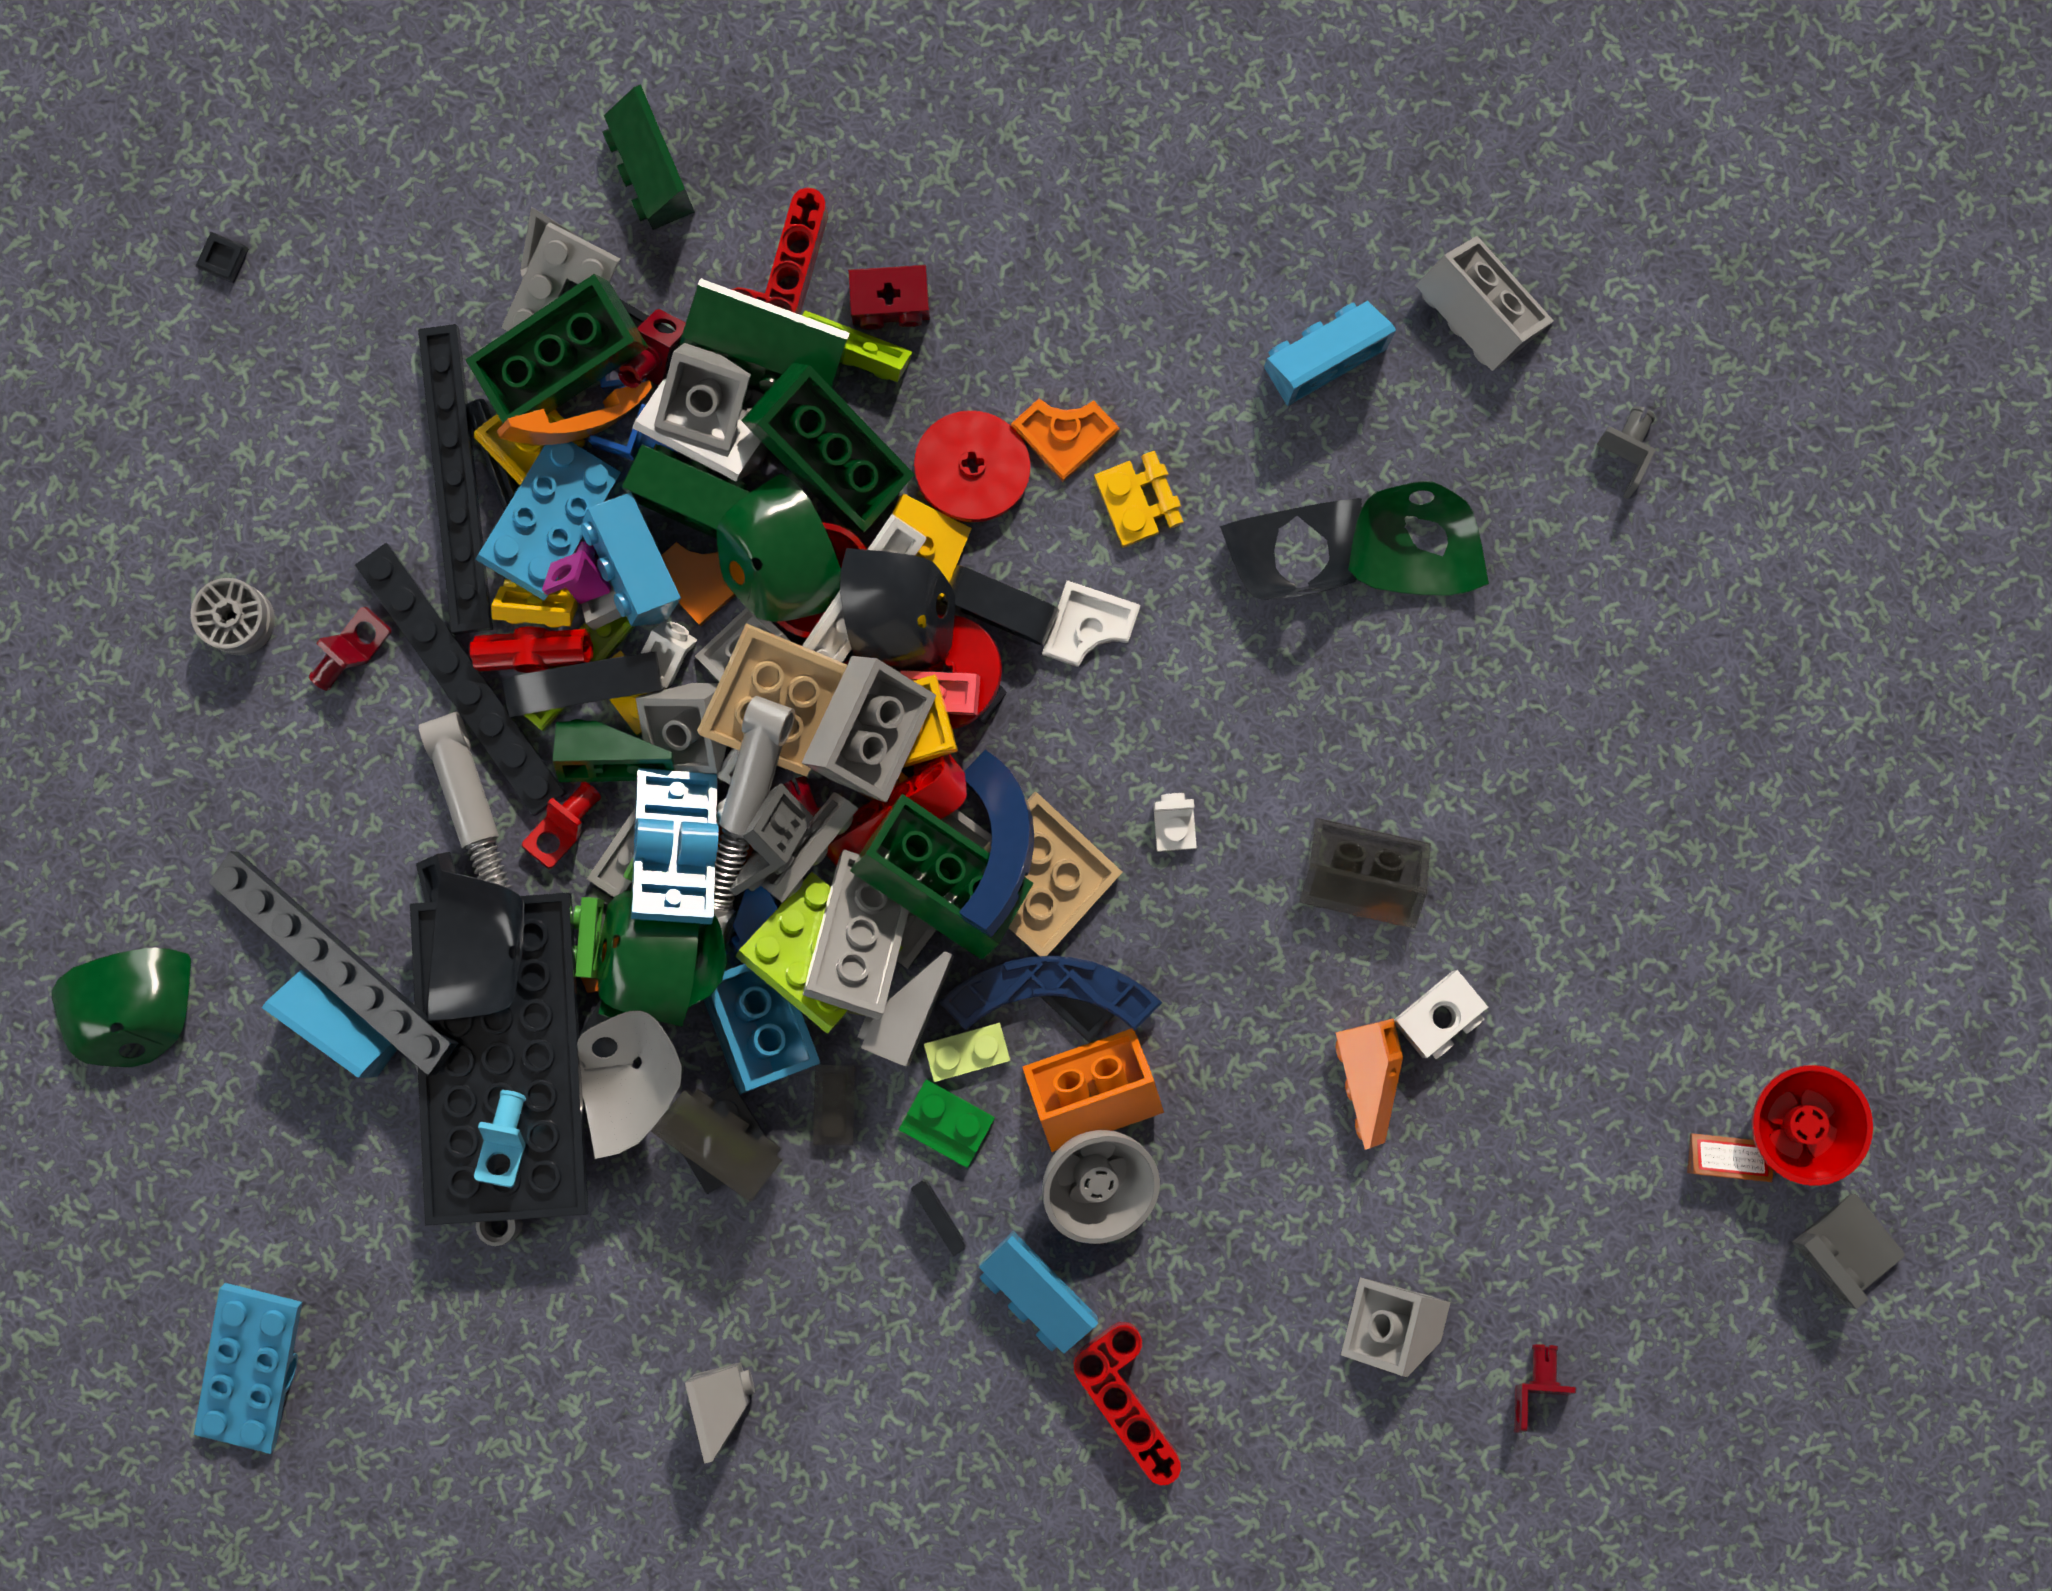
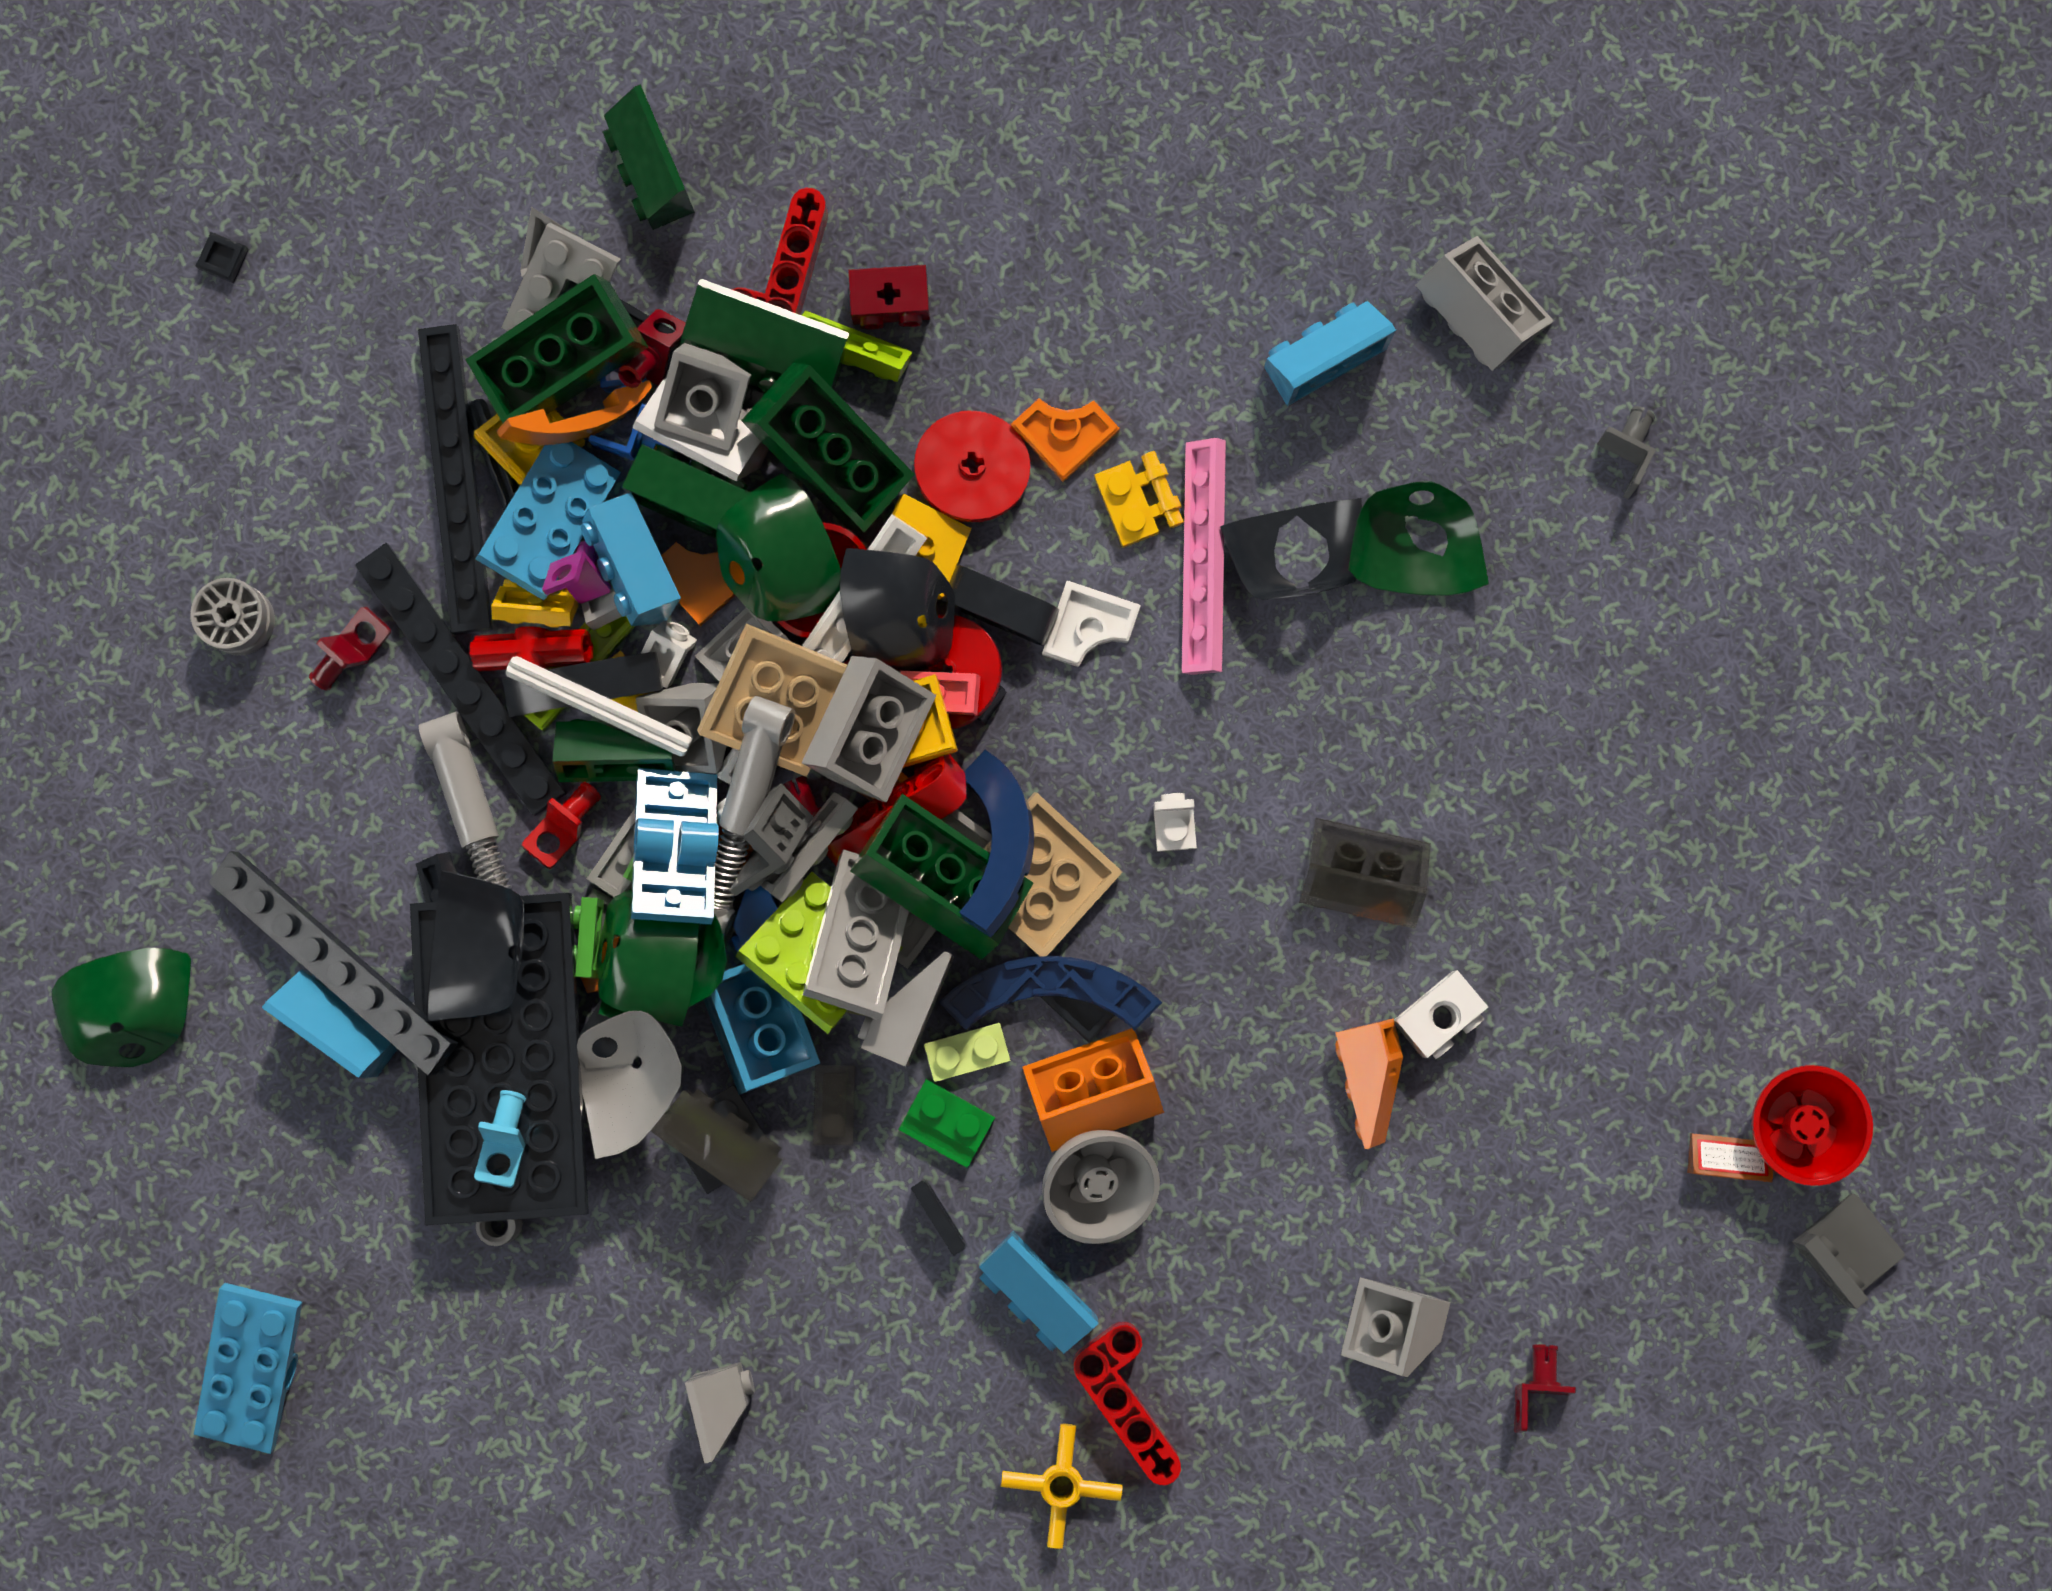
(598, 706): none -> white axle
(1059, 1503): none -> yellow bar
(1203, 556): none -> bright pink plate

